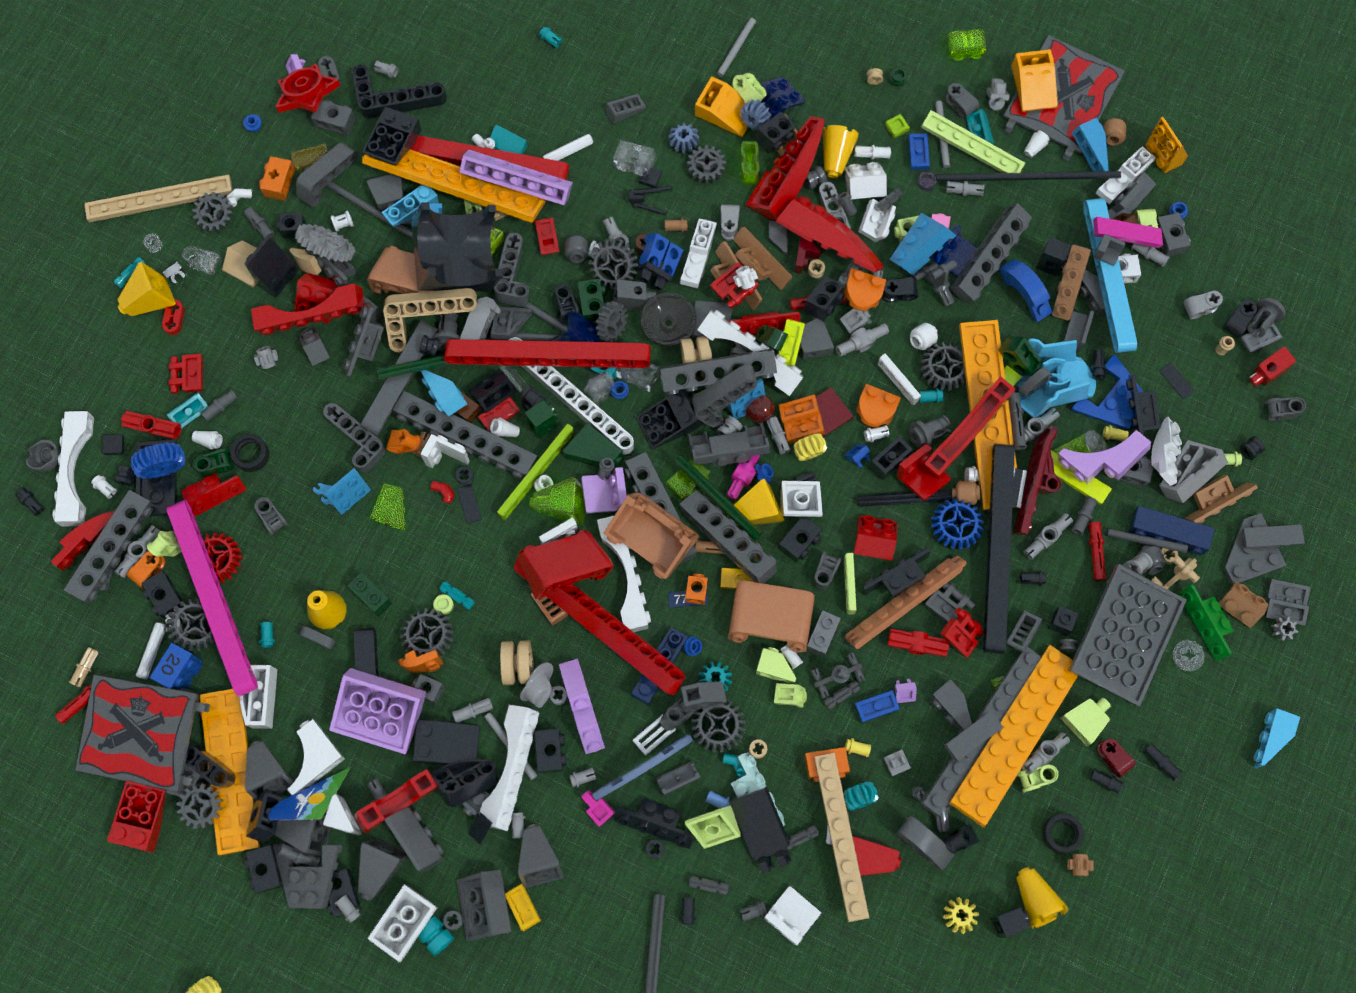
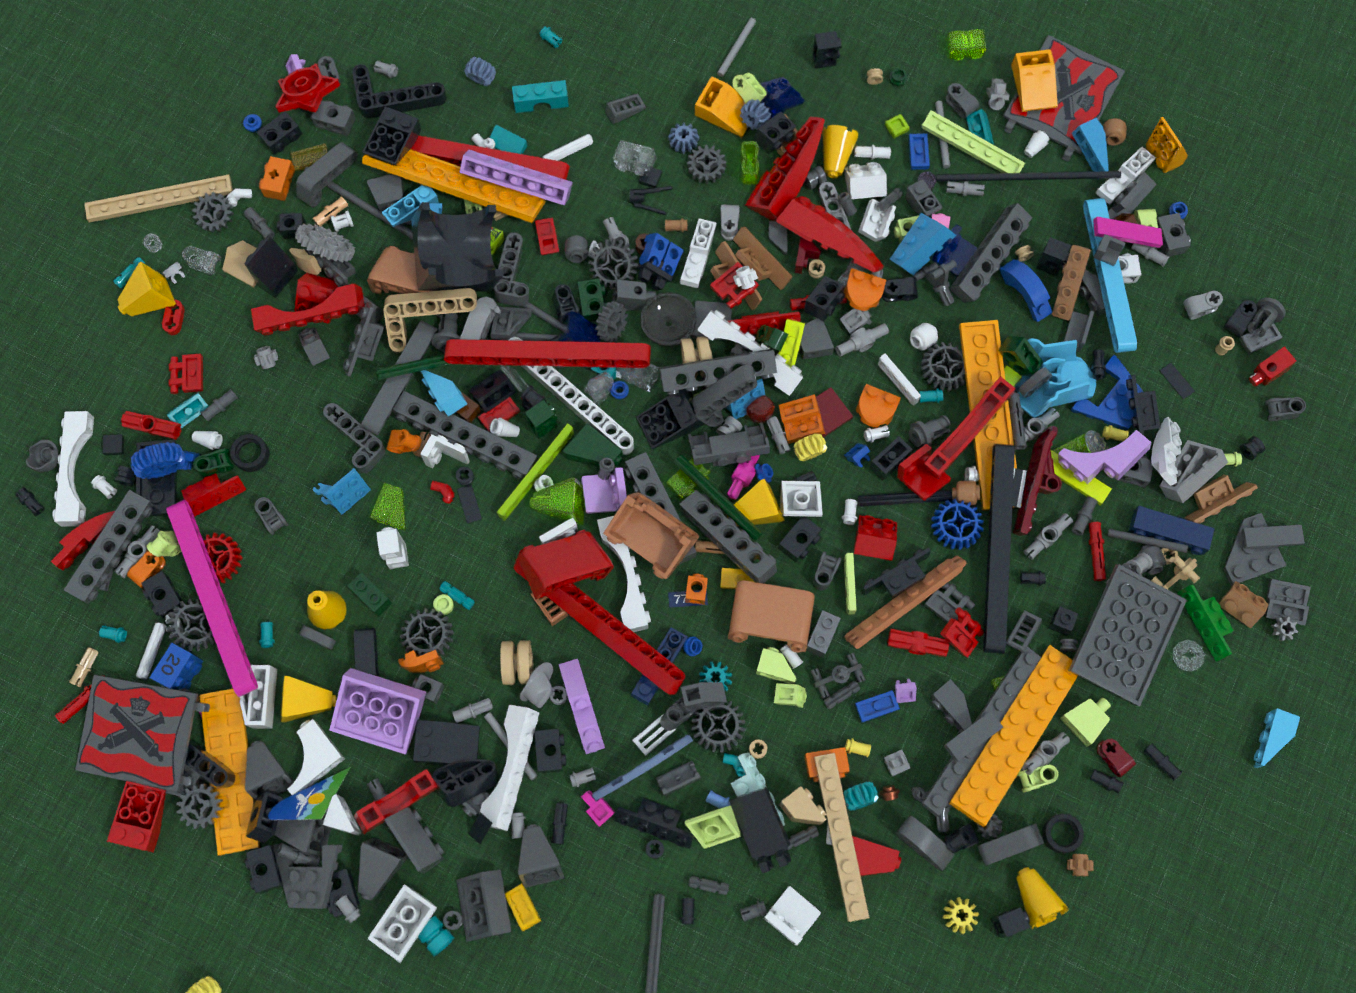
(118, 635): none -> teal pin
(189, 458): none -> blue tile
(277, 130): none -> black brick
(304, 699): none -> yellow slope
(340, 204): none -> light nougat pin
(392, 548): none -> white arch
(428, 345): black wheel -> none
(480, 71): none -> sand blue gear
(549, 92): none -> teal arch
(559, 823): none -> black axle
(801, 809): none -> tan slope
(826, 49): none -> black brick
(850, 512): none -> white pin
(889, 793): none -> copper plate
(922, 199): none -> dark grey slope
(992, 828): none -> dark grey gear
(1010, 844): none -> dark grey beam
(1024, 253): none -> tan bush

